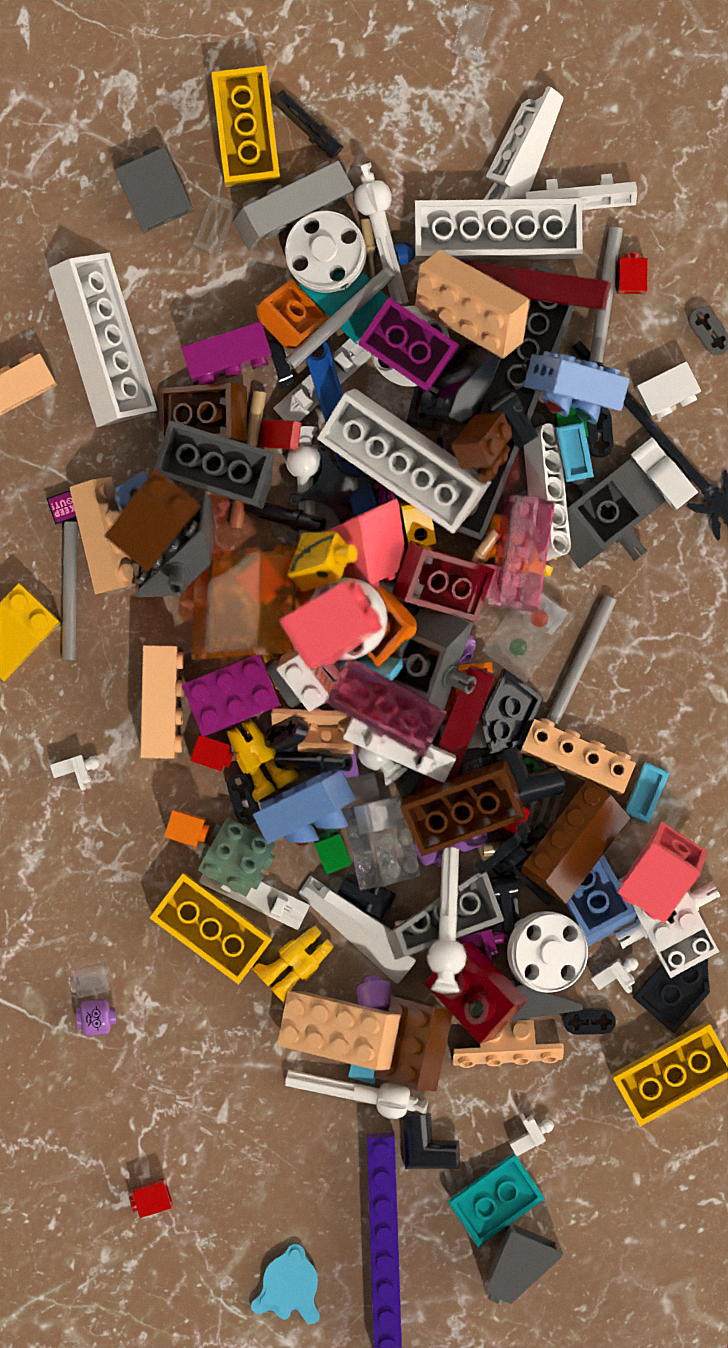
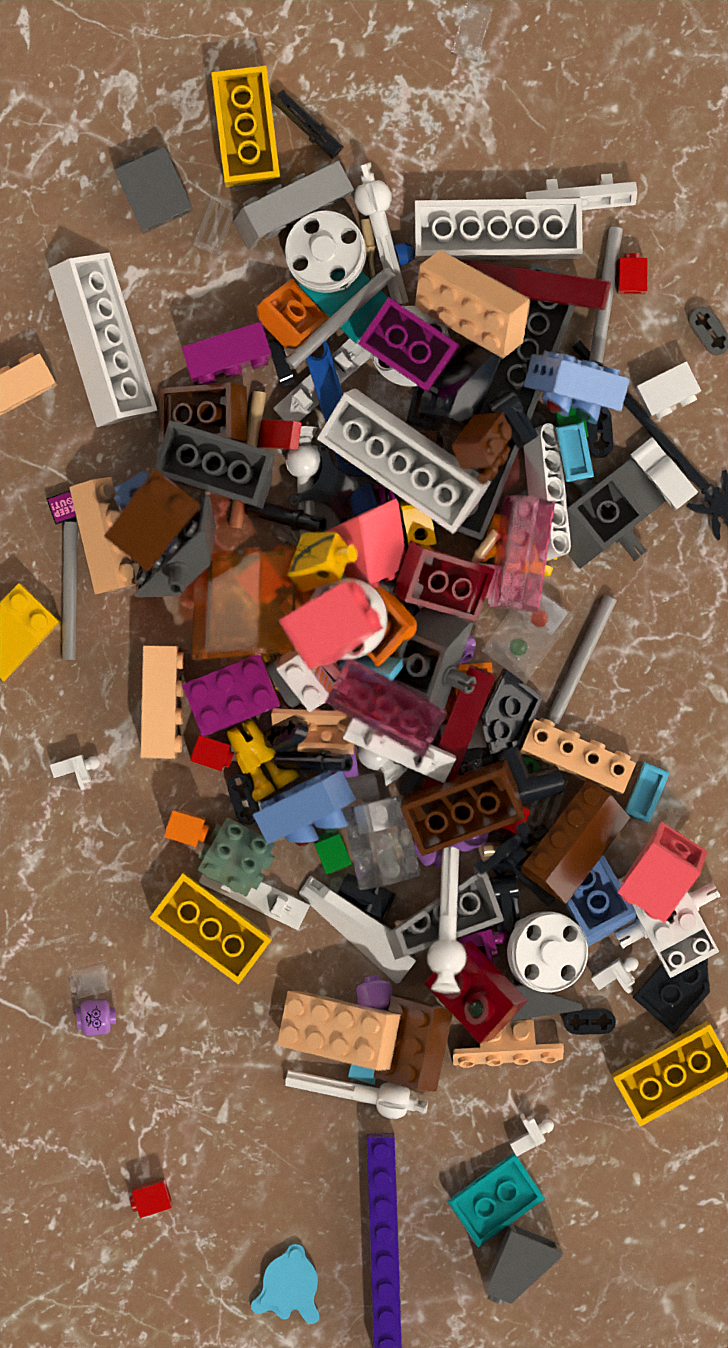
(299, 957): yellow piece -> none
(421, 1151): black brick -> none
(523, 147): white wedge -> none

